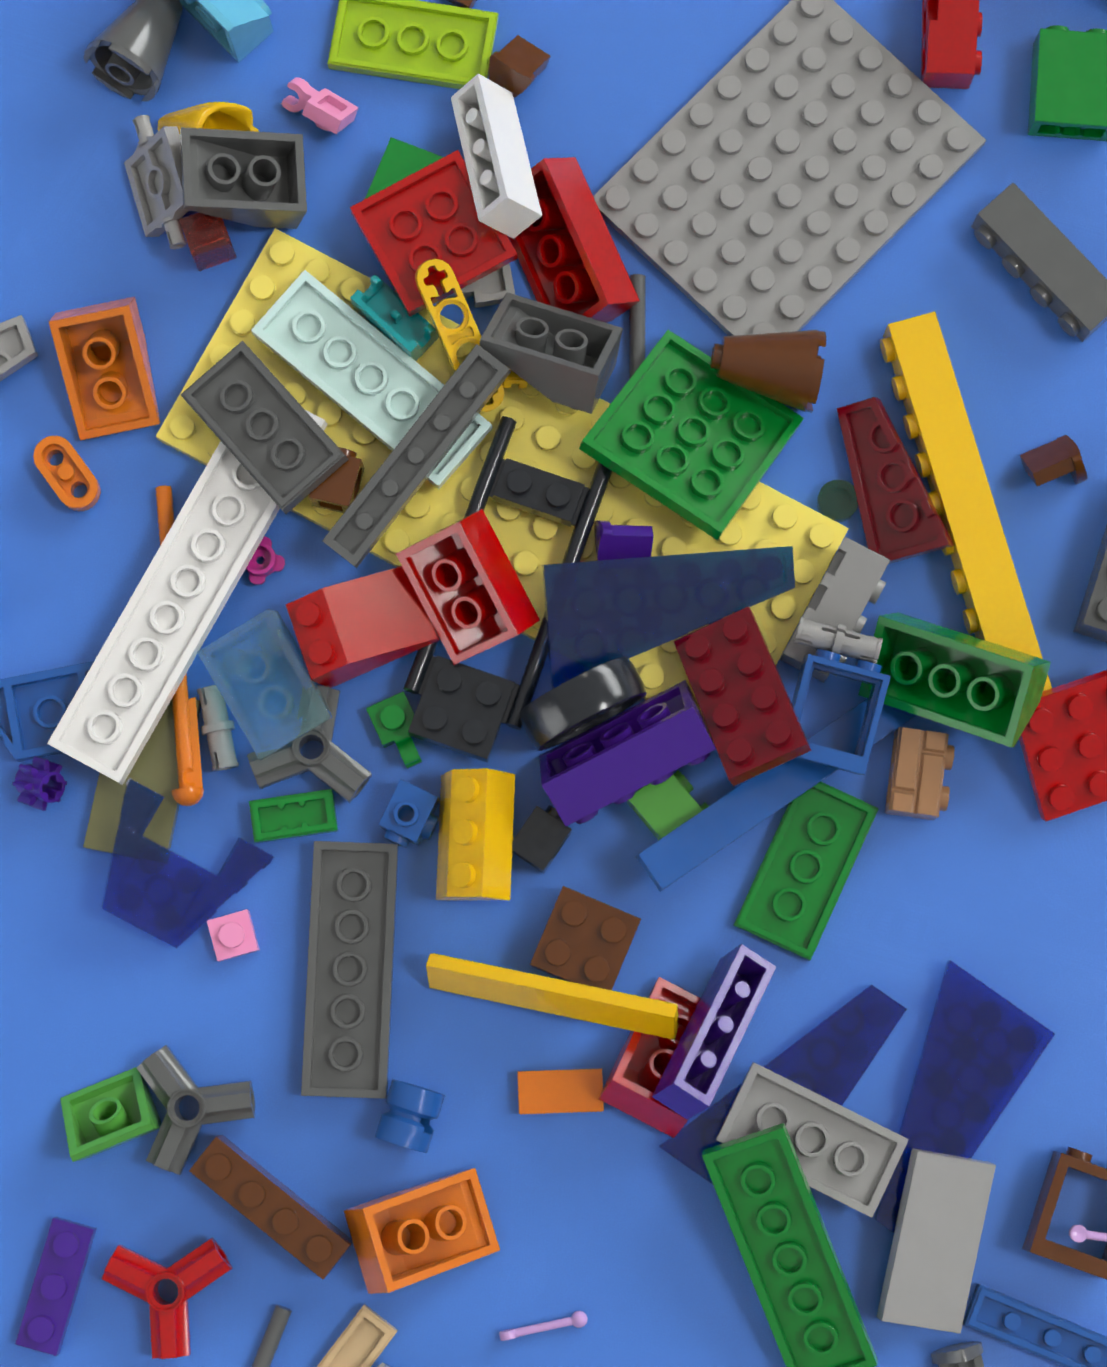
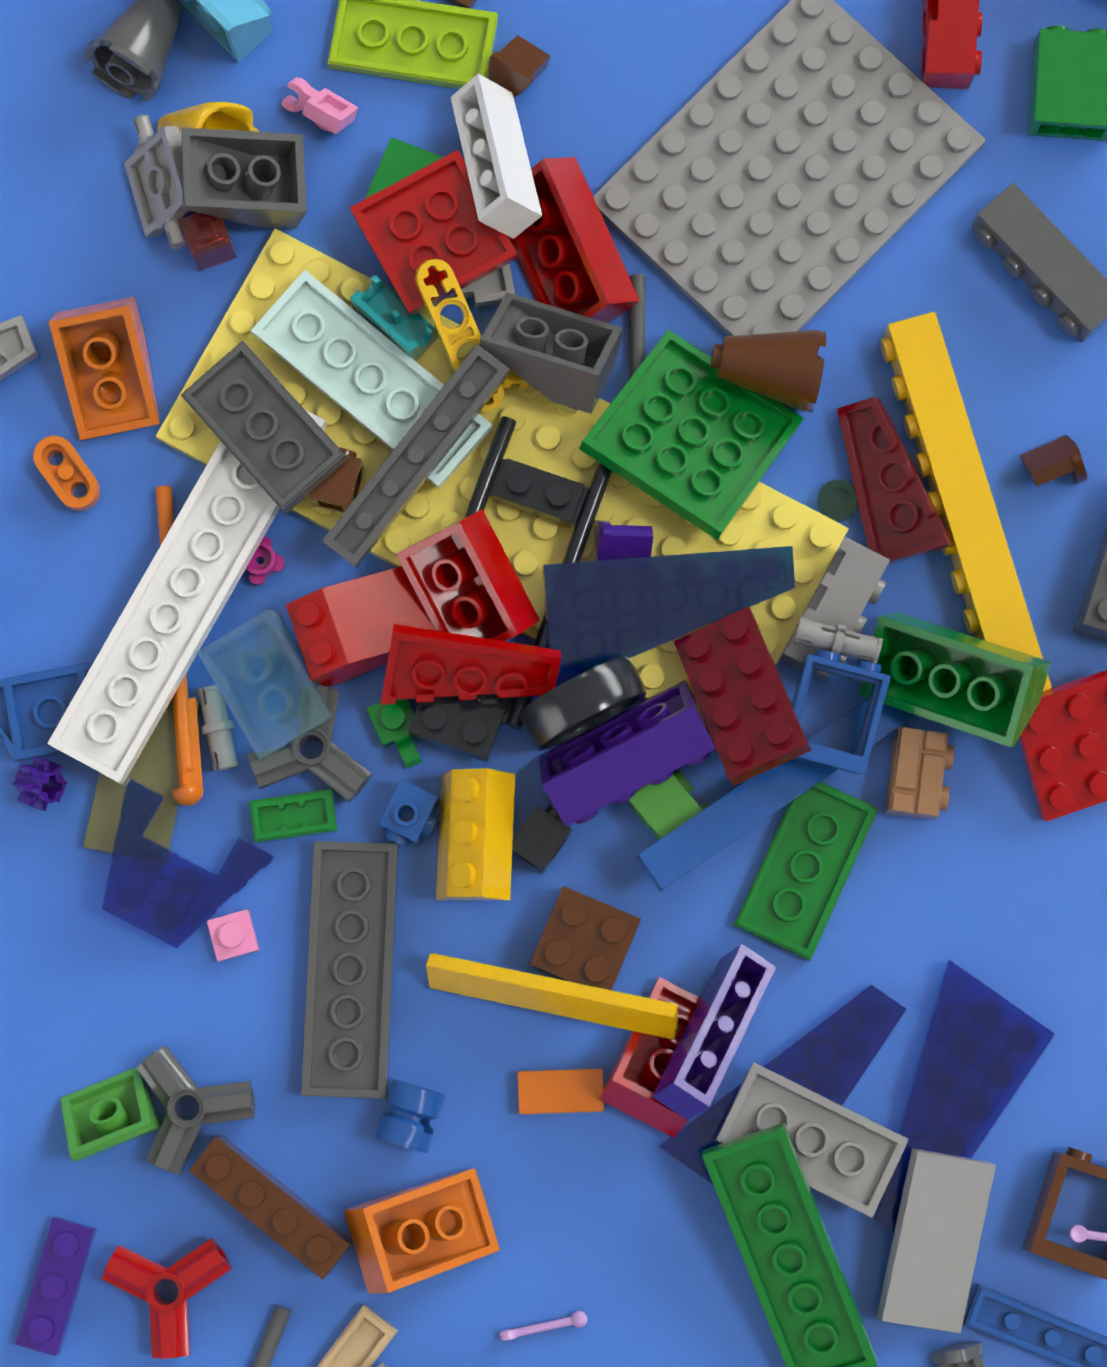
(450, 664): none -> red wing

